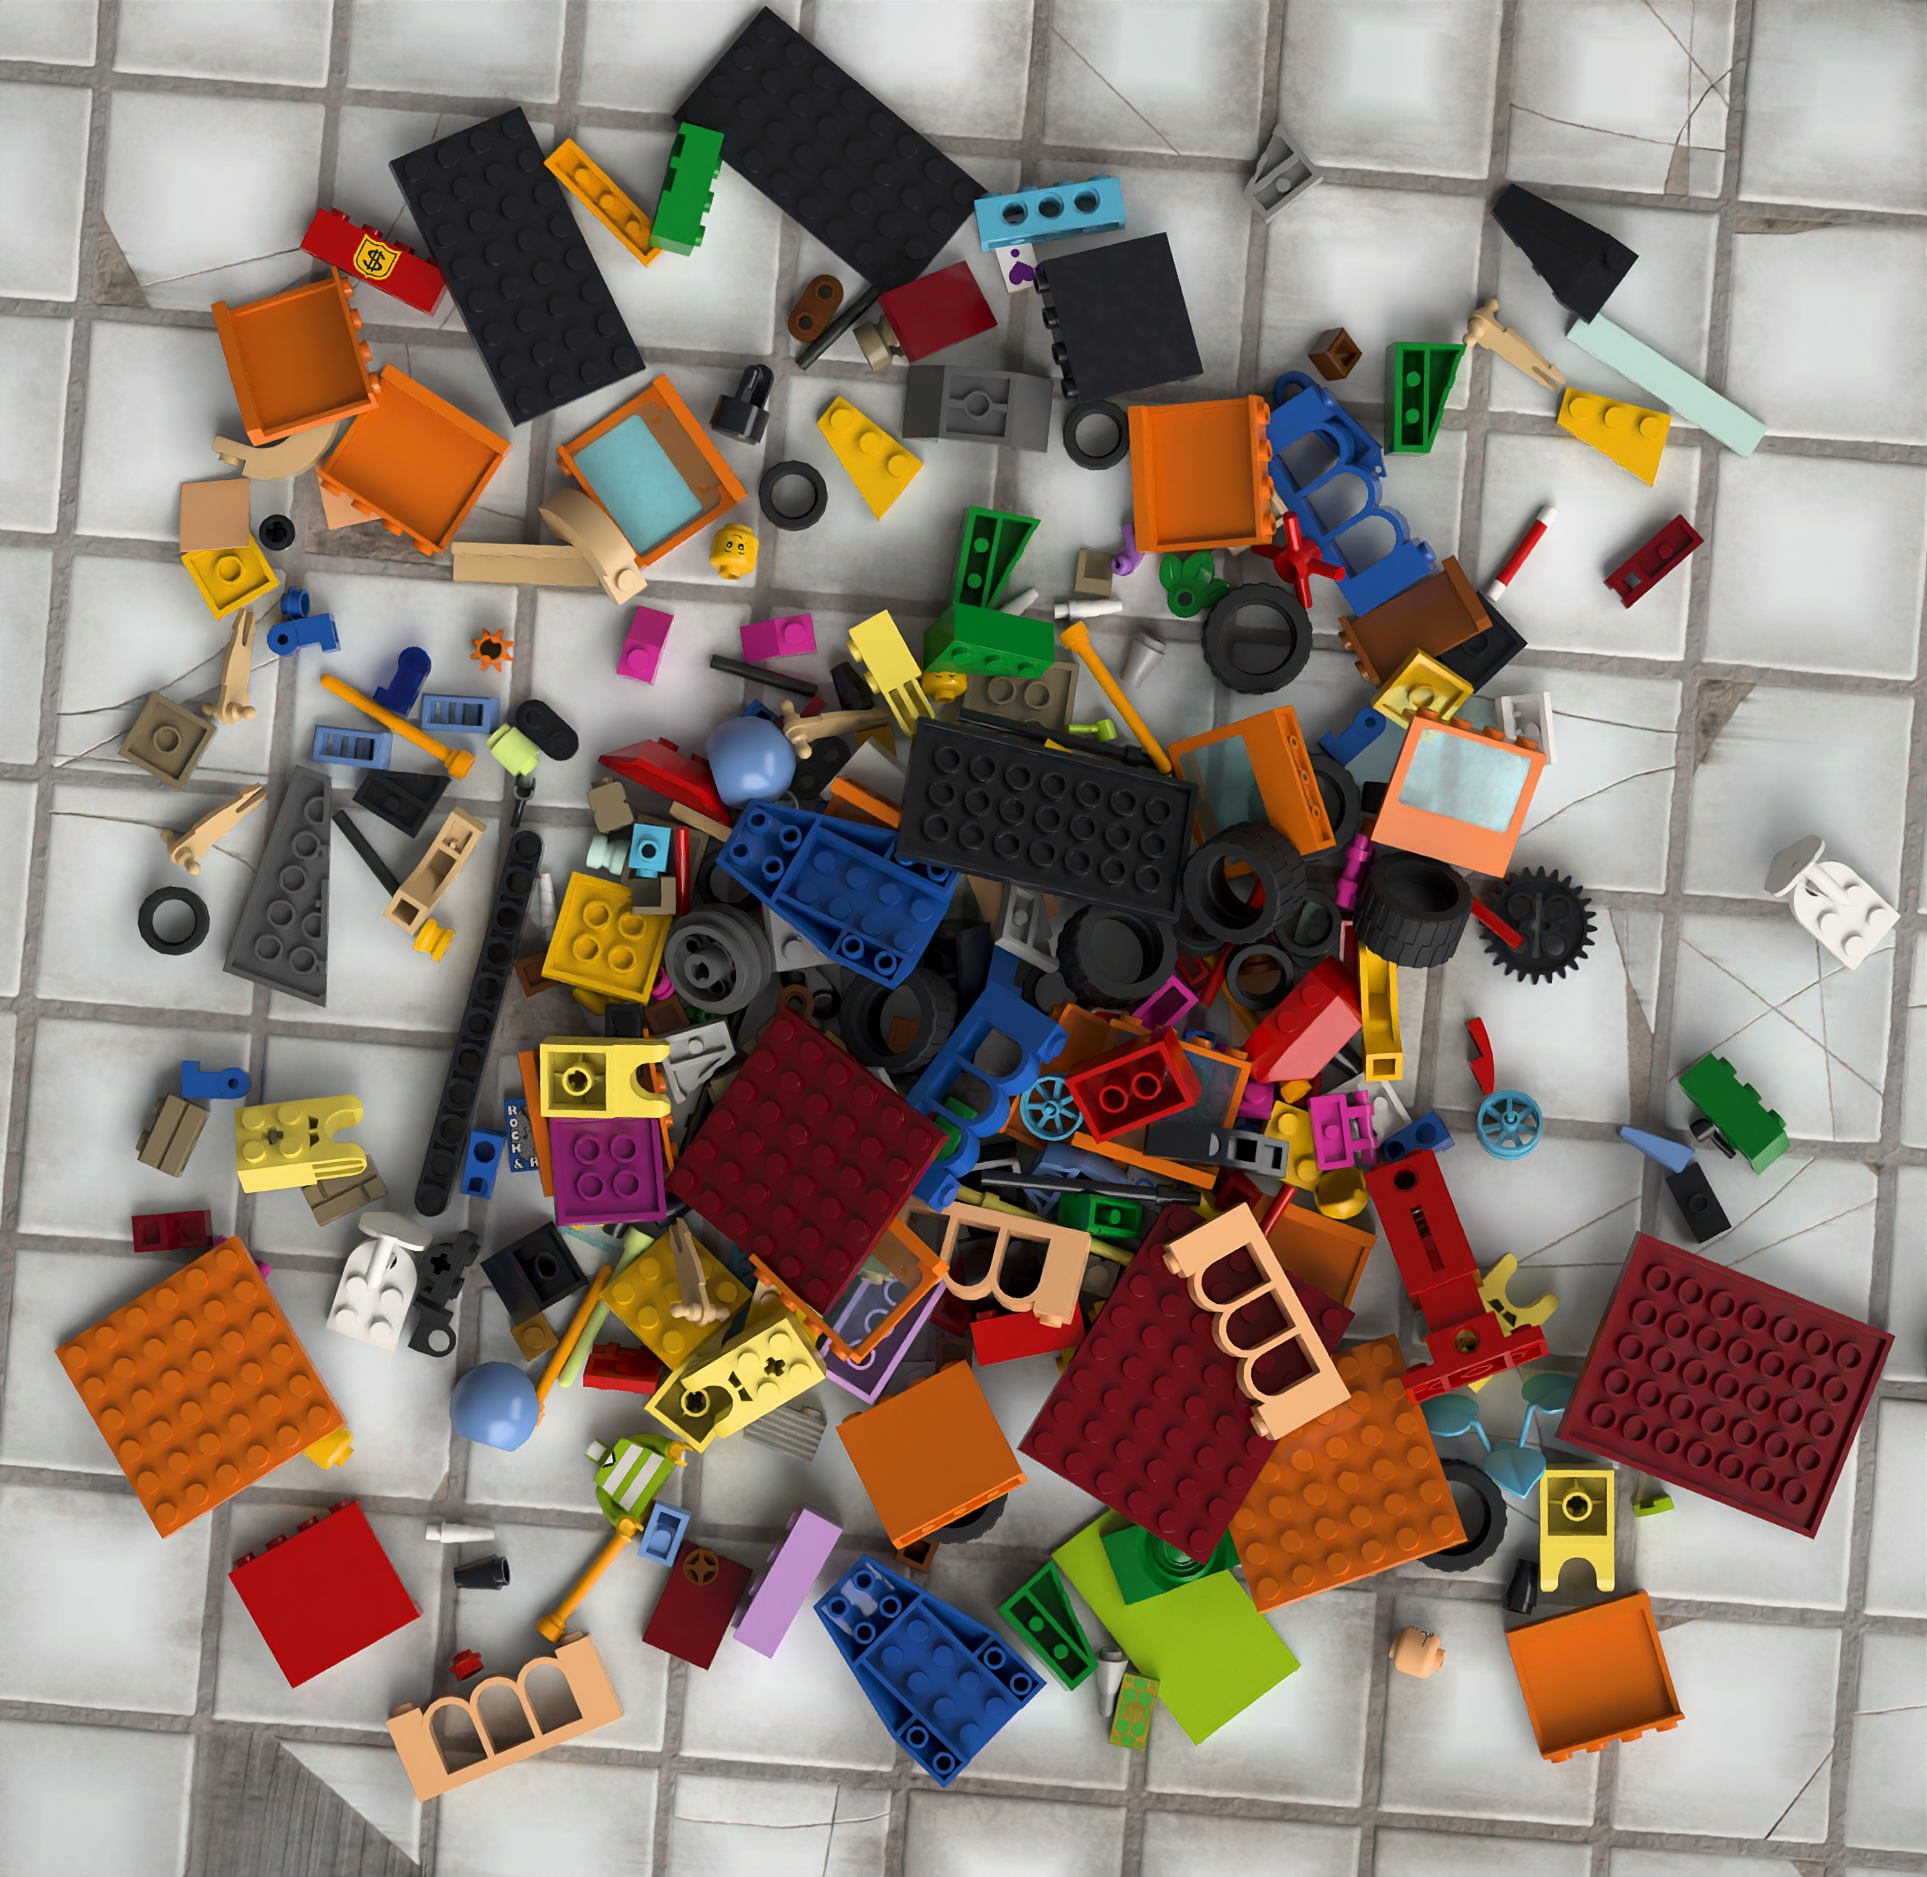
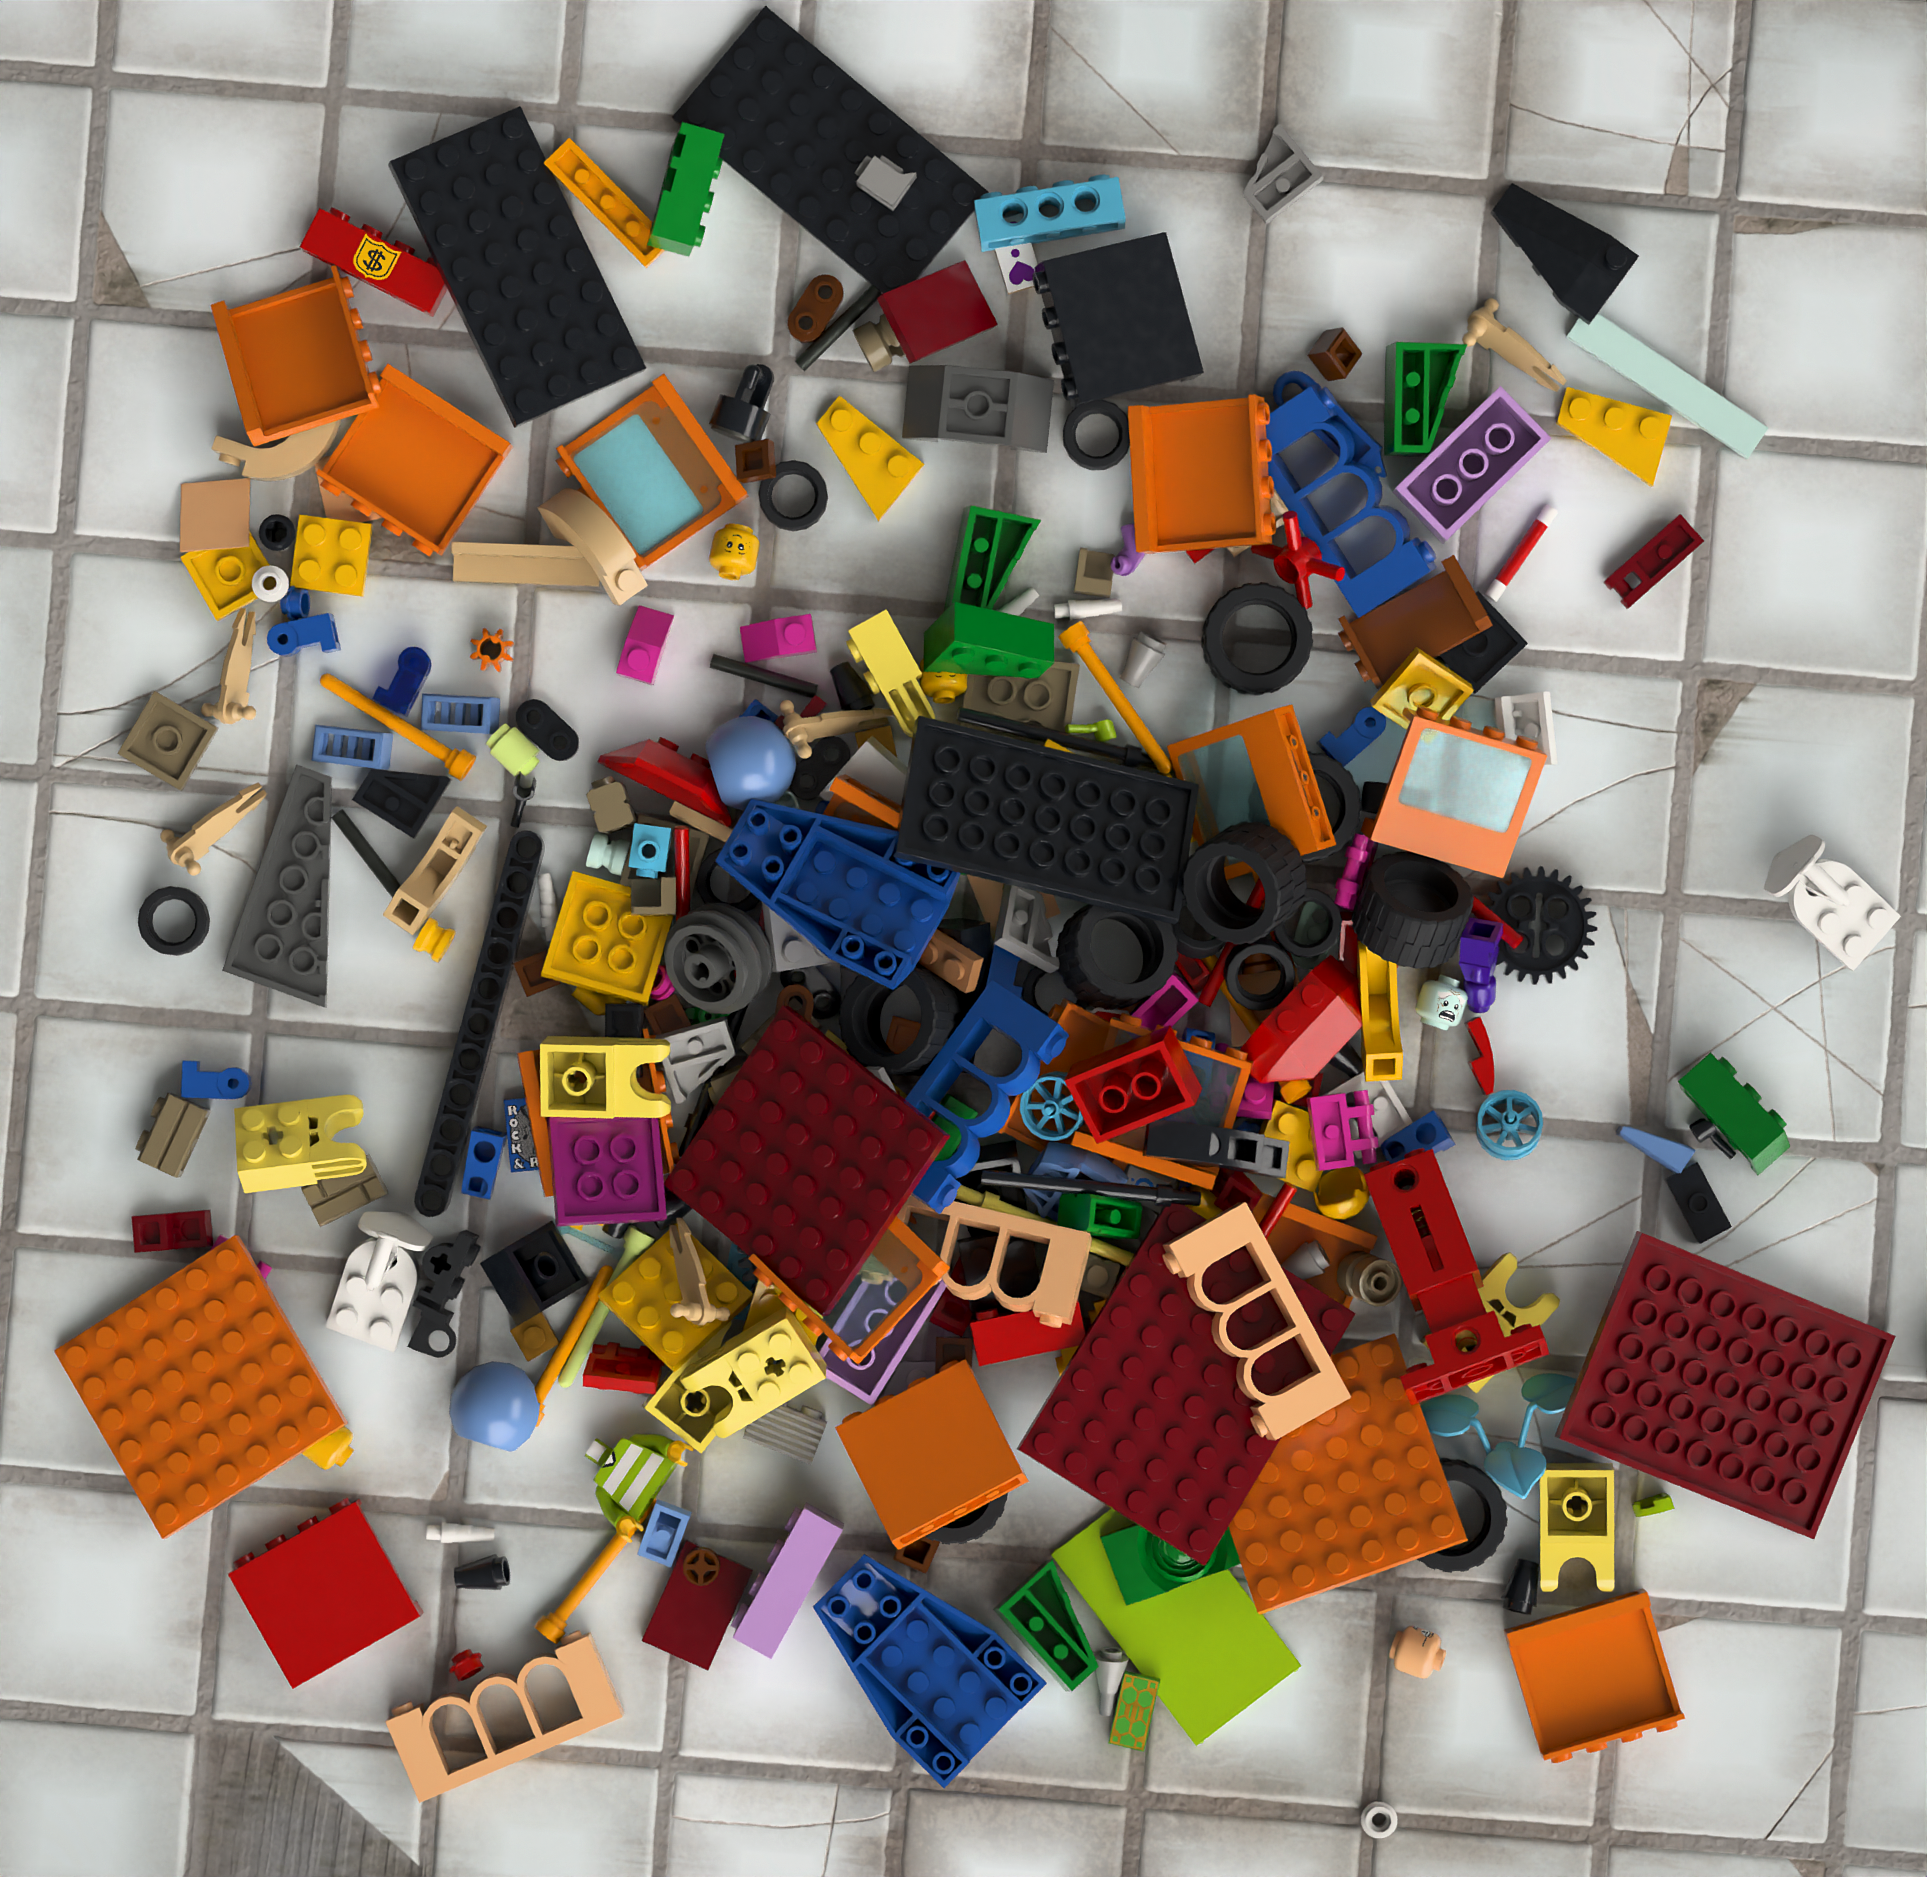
(278, 592): none -> white plate
(331, 555): none -> yellow plate
(755, 461): none -> reddish brown plate
(883, 180): none -> light grey window
(952, 962): none -> medium nougat plate
(1191, 577): green plate -> none
(1307, 1261): none -> light grey cone
(1369, 1278): none -> dark tan wheel
(1383, 1830): none -> white plate
(1441, 1003): none -> light aqua head
(1471, 465): none -> lavender brick
(1478, 962): none -> dark purple piece

